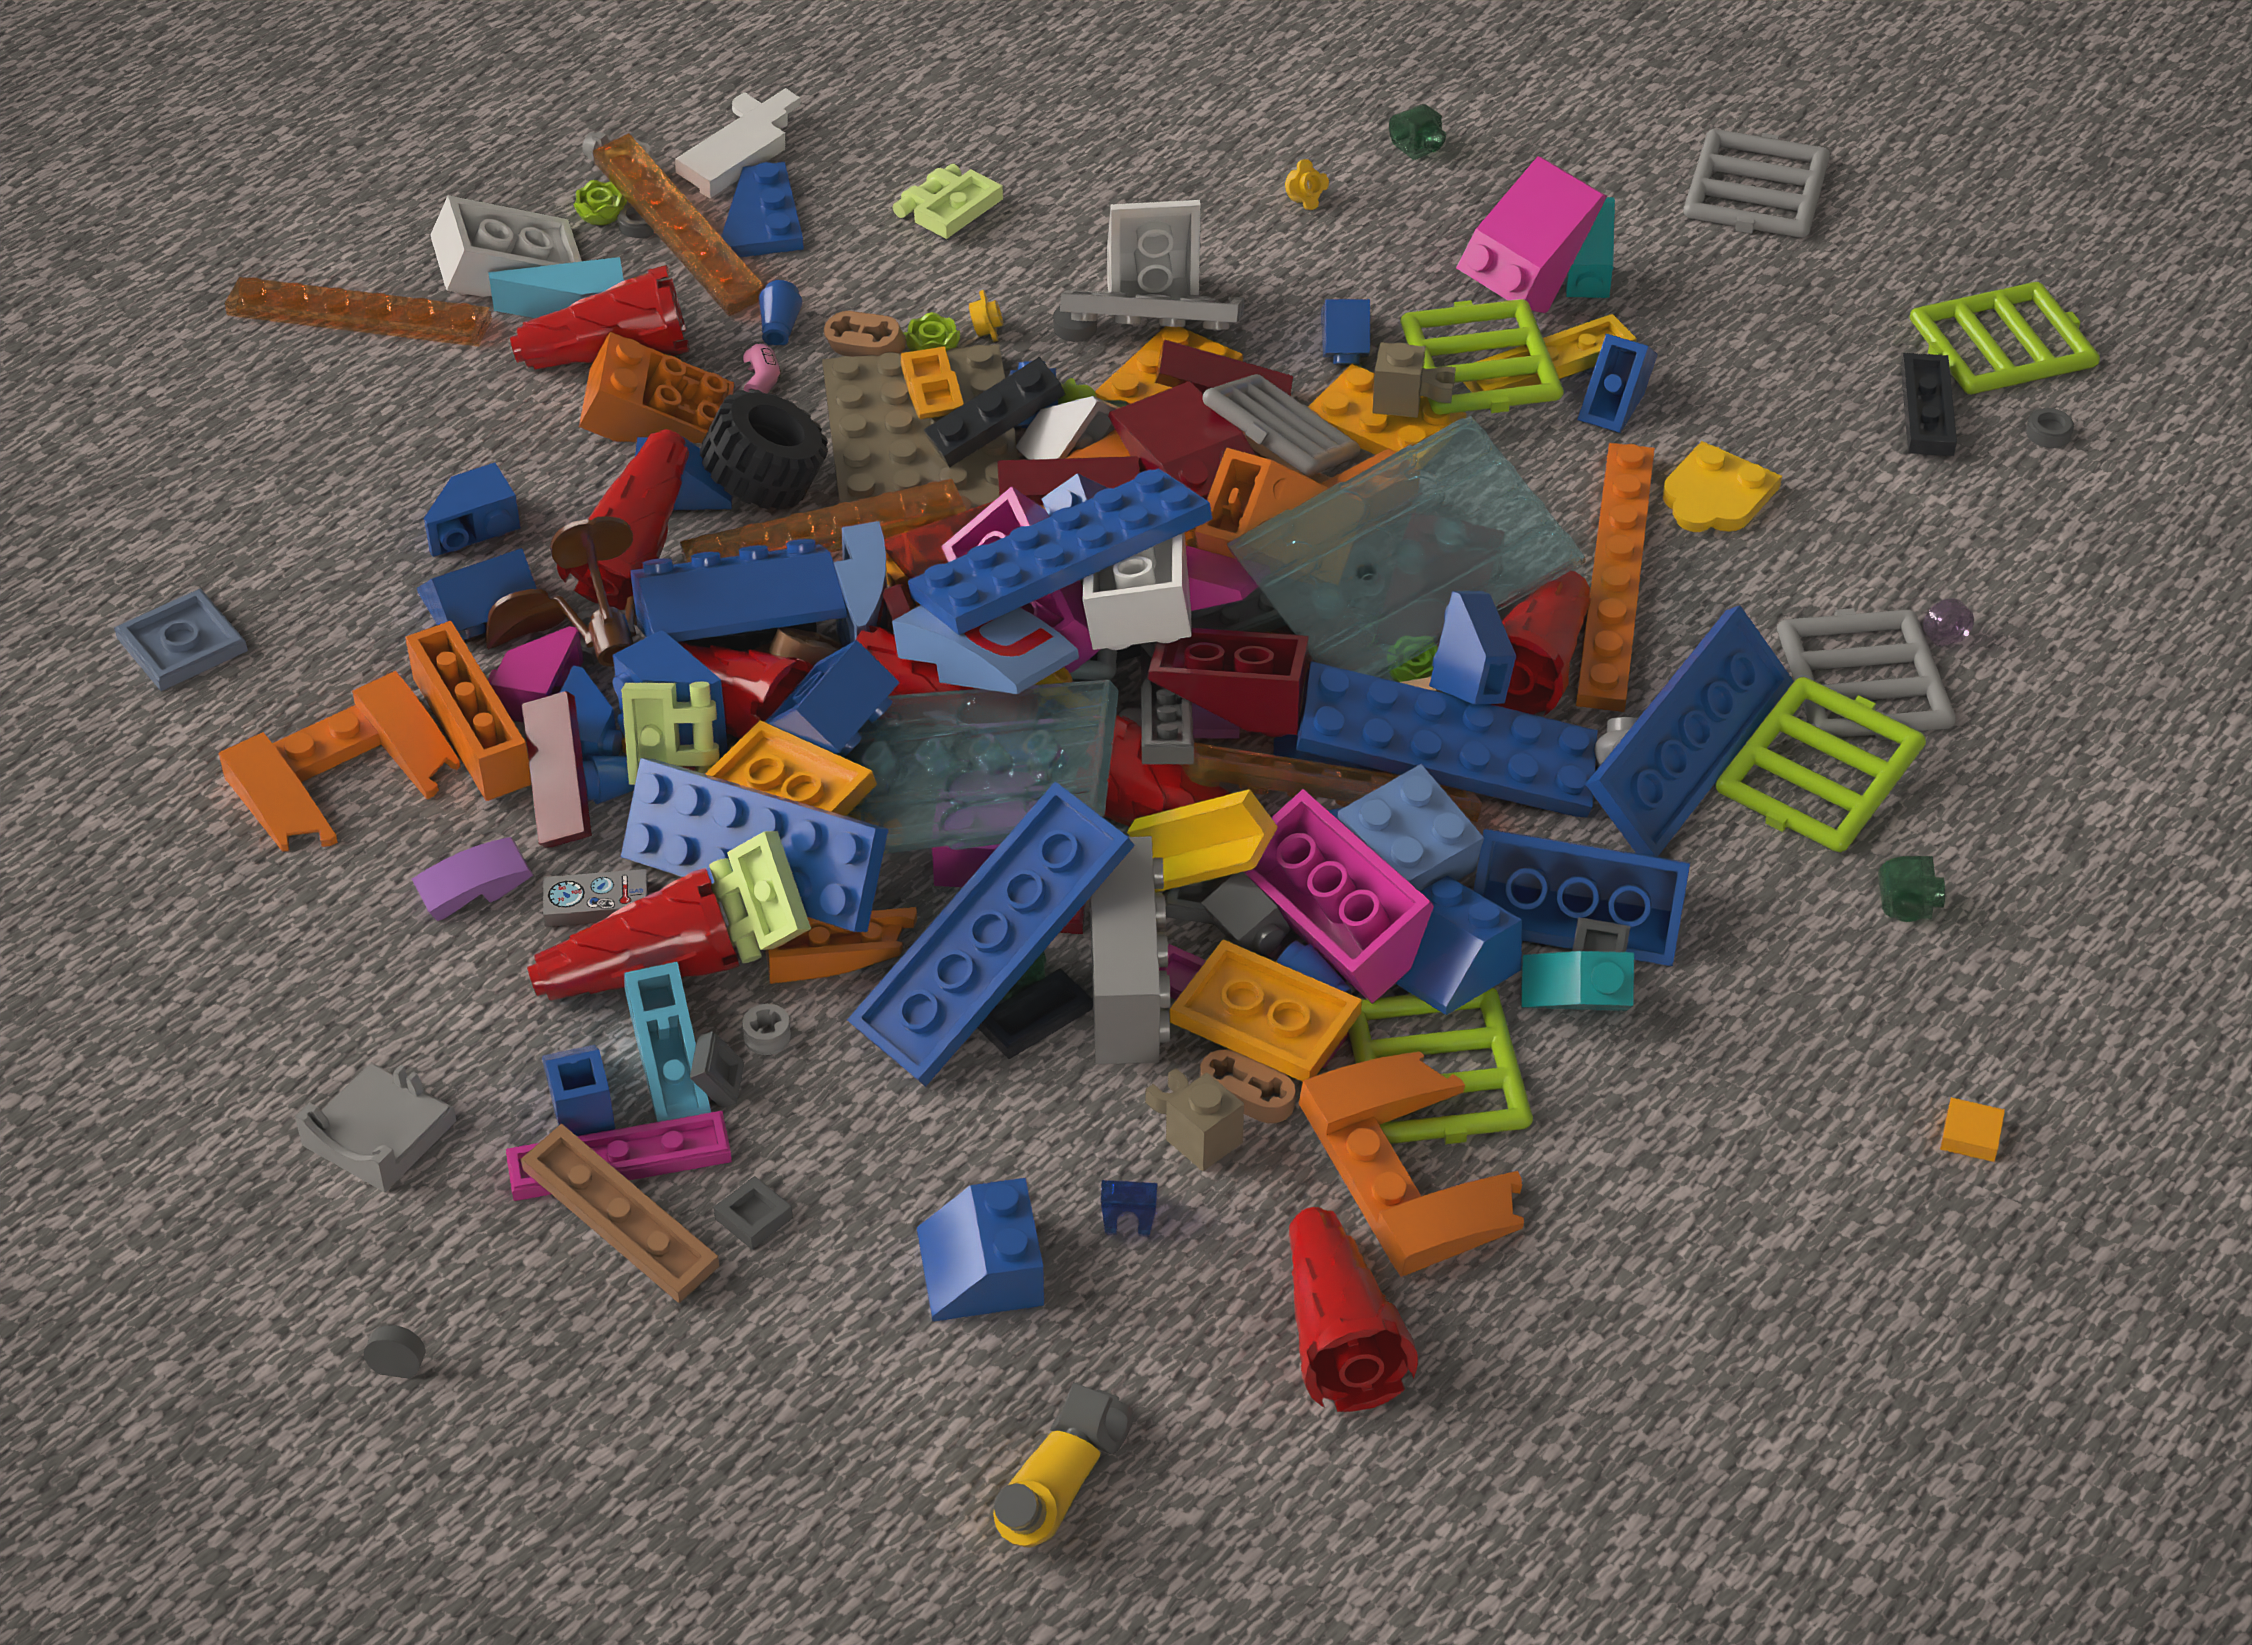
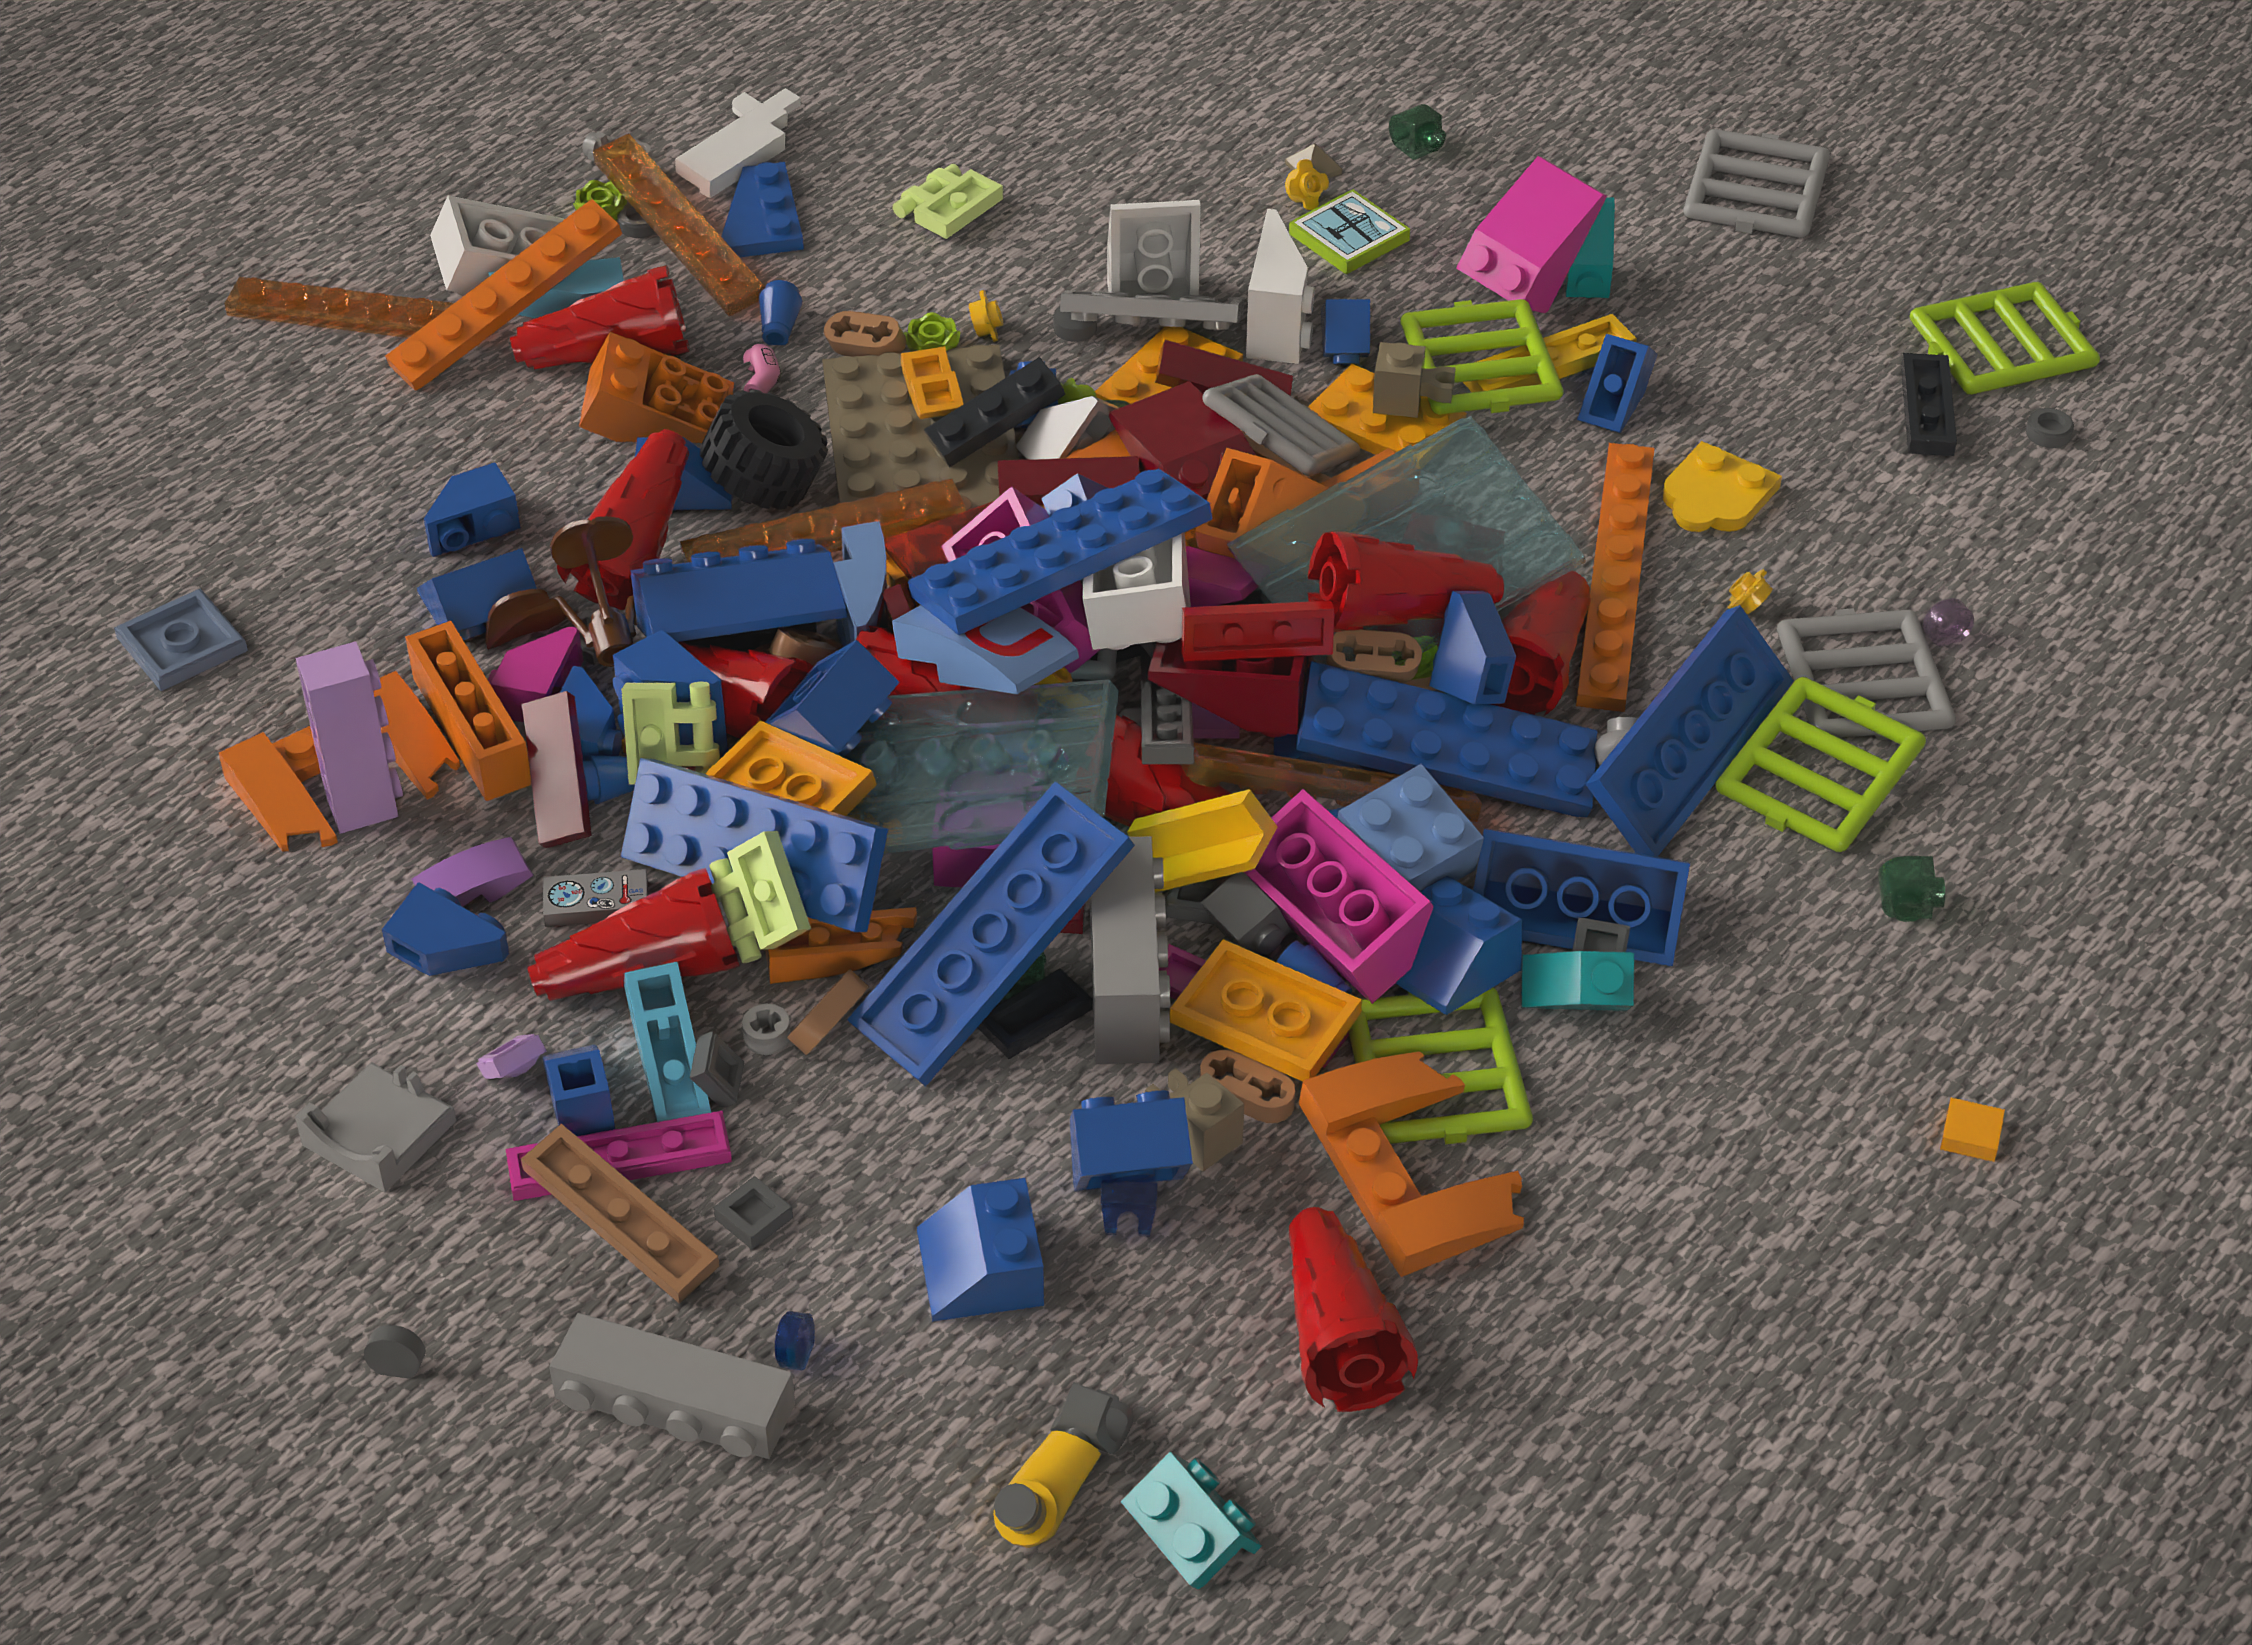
(349, 736): none -> lavender brick
(442, 936): none -> blue slope
(503, 295): none -> orange plate
(512, 1057): none -> lavender tile
(672, 1386): none -> light grey brick
(794, 1340): none -> clear blue tile
(828, 1012): none -> medium nougat beam
(1130, 1140): none -> blue slope
(1190, 1519): none -> bracket
(1257, 630): none -> red plate
(1278, 297): none -> white slope
(1320, 159): none -> dark tan slope
(1349, 231): none -> tile
(1374, 654): none -> medium nougat beam
(1391, 581): none -> red cone
(1750, 591): none -> yellow plate

